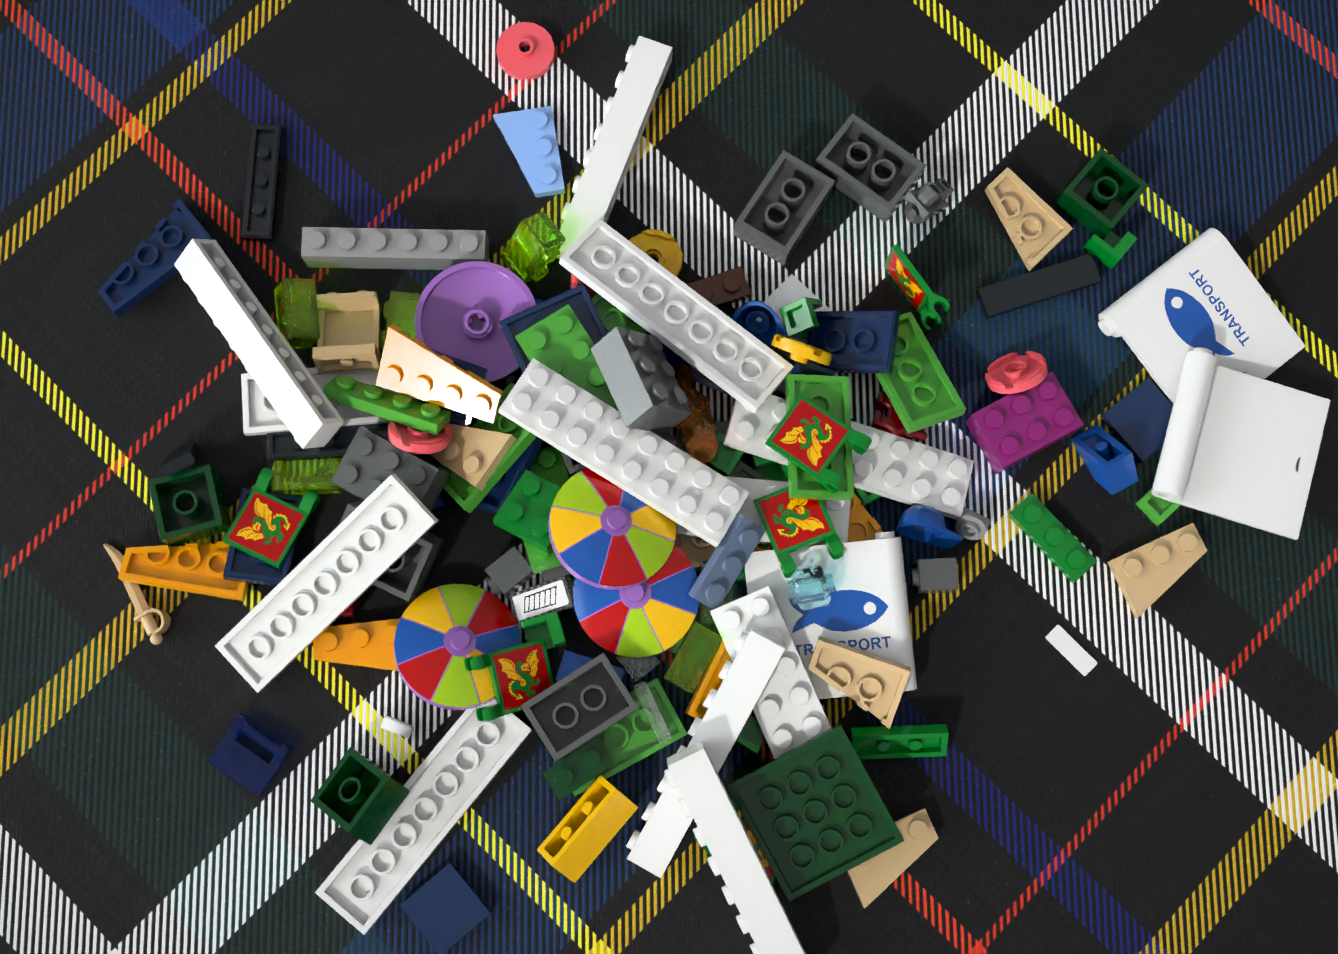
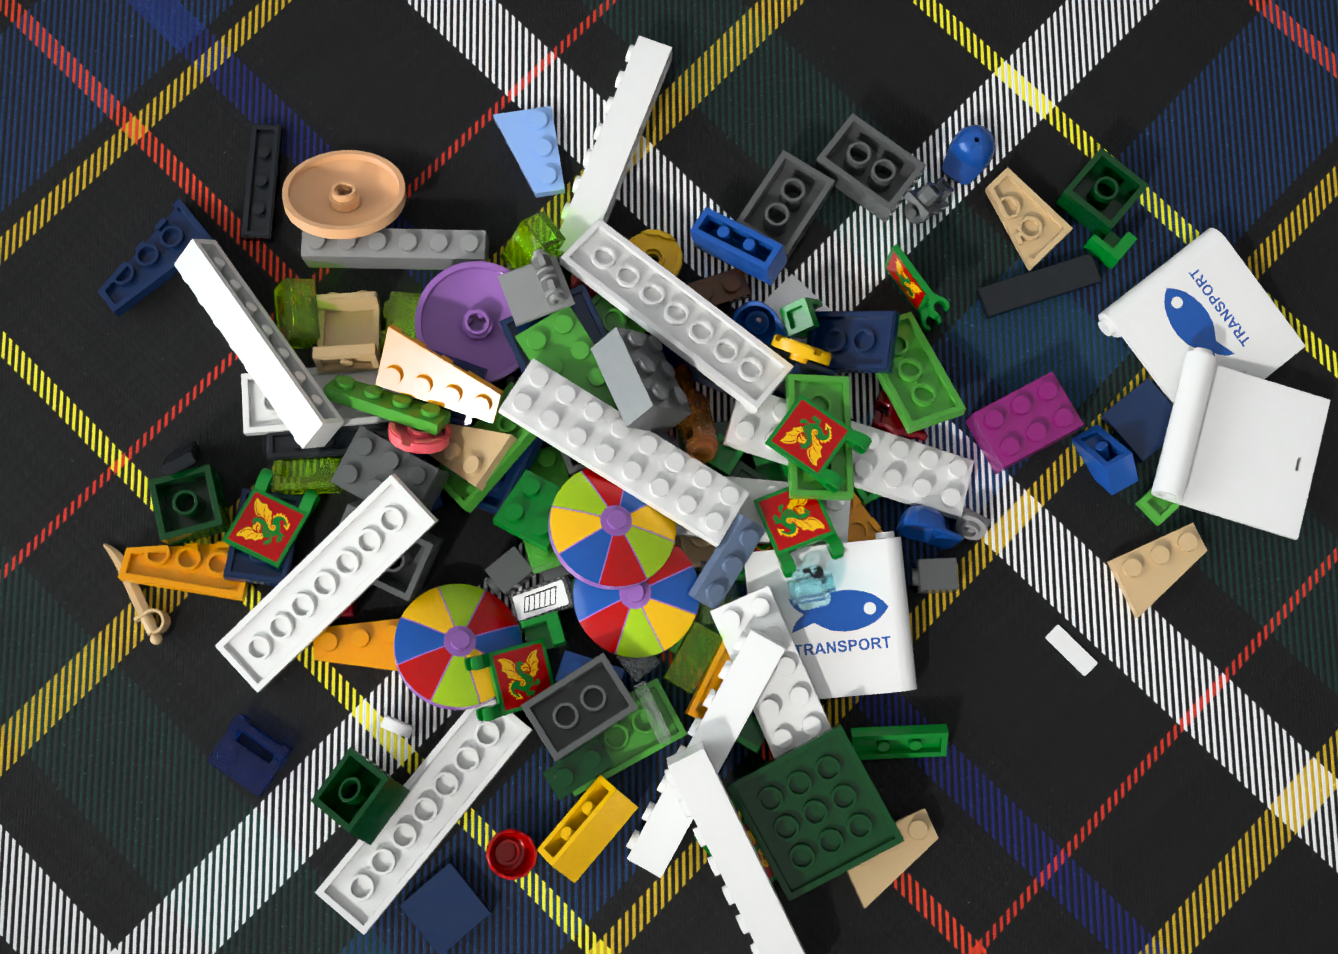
(344, 194): none -> light nougat dish
(511, 854): none -> red hair
(525, 64): coral plate -> none
(536, 288): none -> light grey hinge
(738, 246): none -> blue brick
(864, 677): tan wing -> none
(966, 157): none -> blue cap
(1016, 373): coral plate -> none
(1052, 538): green plate -> none

